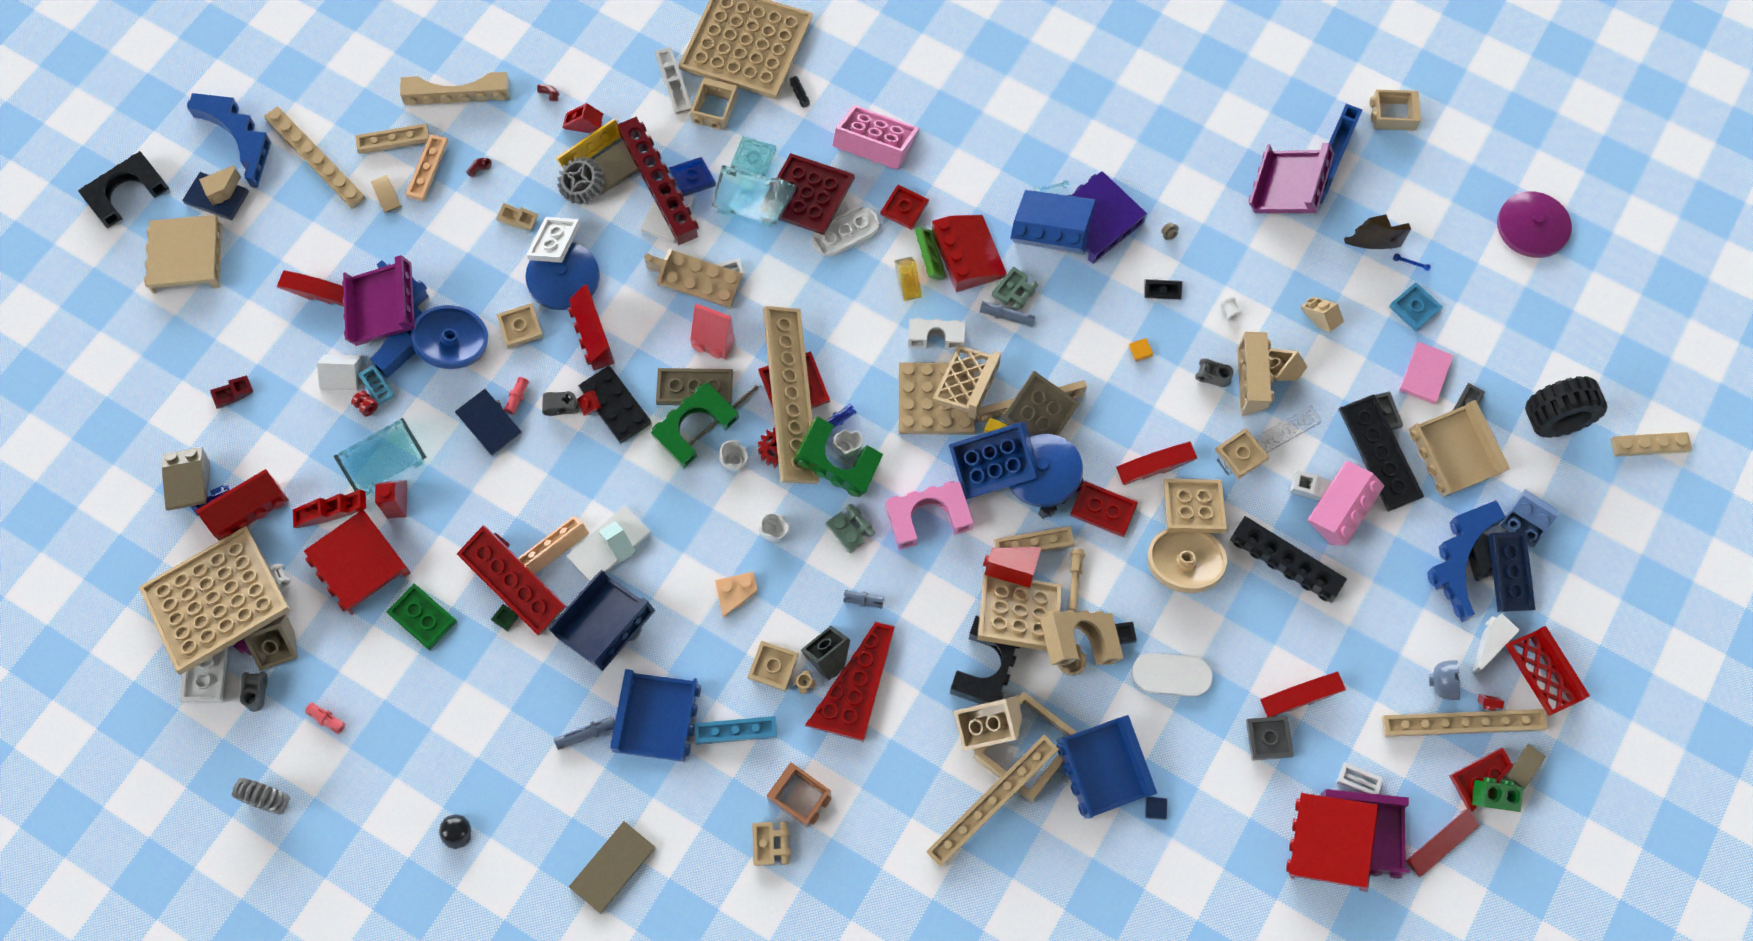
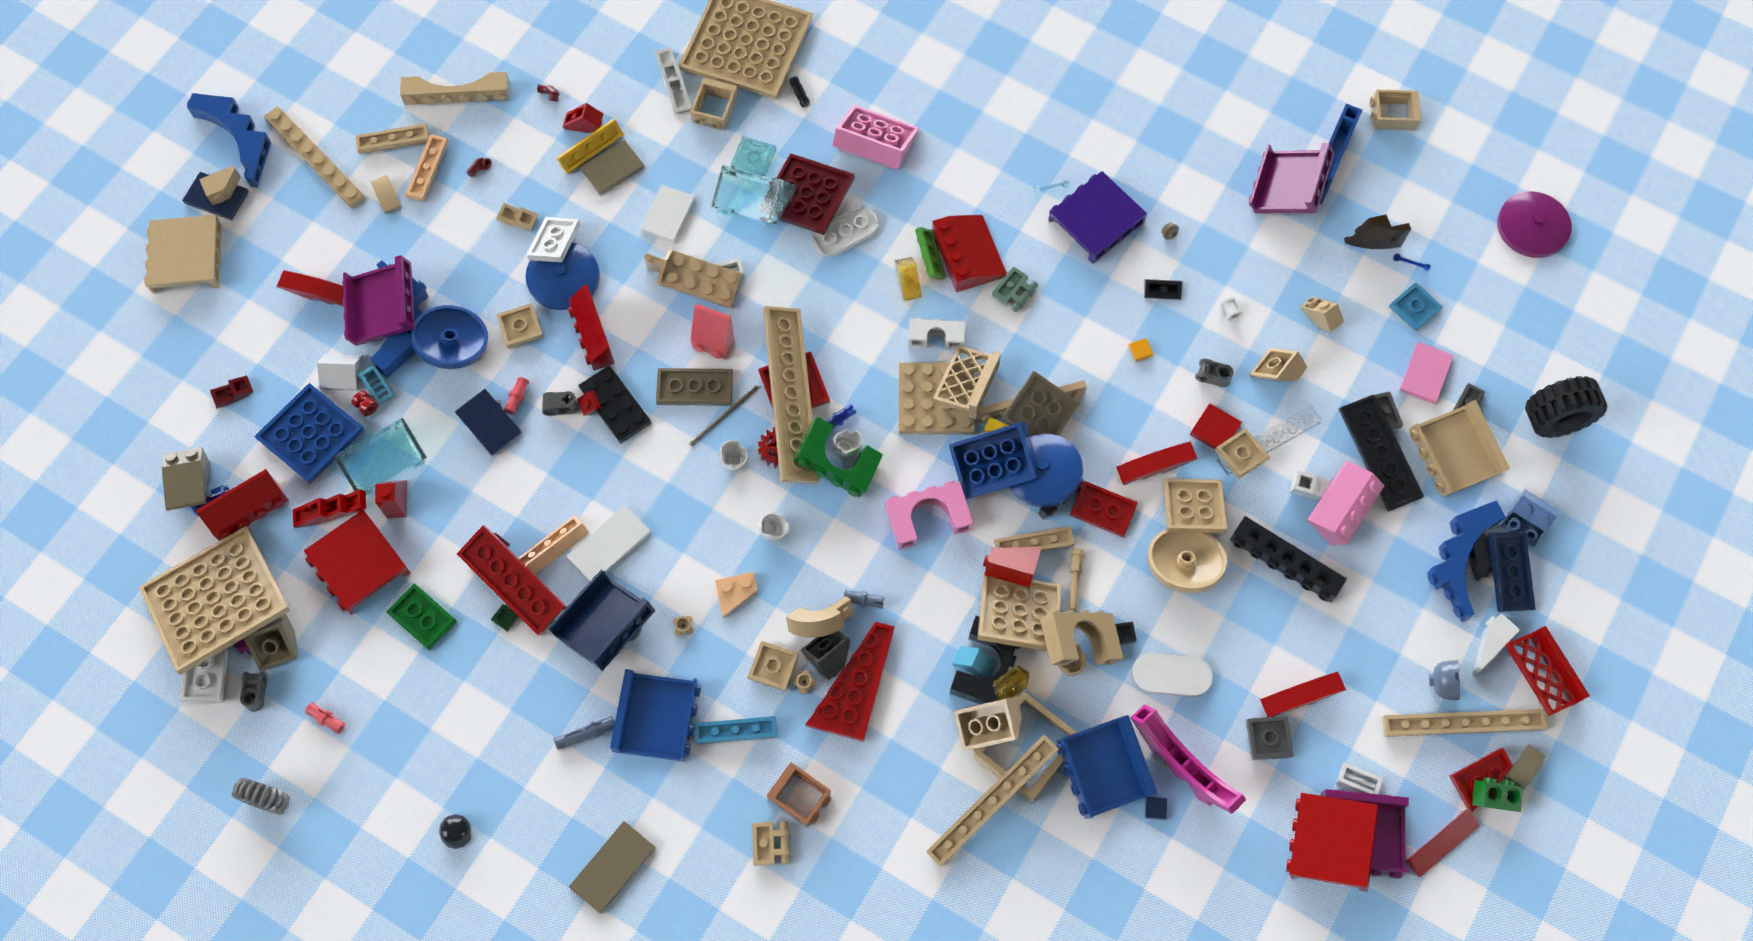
(100, 190): black arch -> none
(279, 575): white bush -> none
(309, 433): none -> blue plate
(581, 190): light grey gear -> none
(617, 542): light aqua slope -> none
(634, 129): dark red brick -> none
(679, 621): none -> tan plate
(692, 176): clear blue tile -> none
(705, 401): green arch -> none
(821, 622): none -> tan arch
(845, 532): sand green plate -> none
(904, 207): red plate -> none
(974, 661): none -> medium azure slope
(1008, 314): sand blue pin -> none
(1011, 683): none -> clear yellow slope
(1053, 221): blue slope -> none
(1183, 764): none -> dark pink arch
(1215, 426): none -> red tile
(1254, 372): tan slope -> none
(1490, 702): red plate -> none
(1651, 444): tan plate -> none

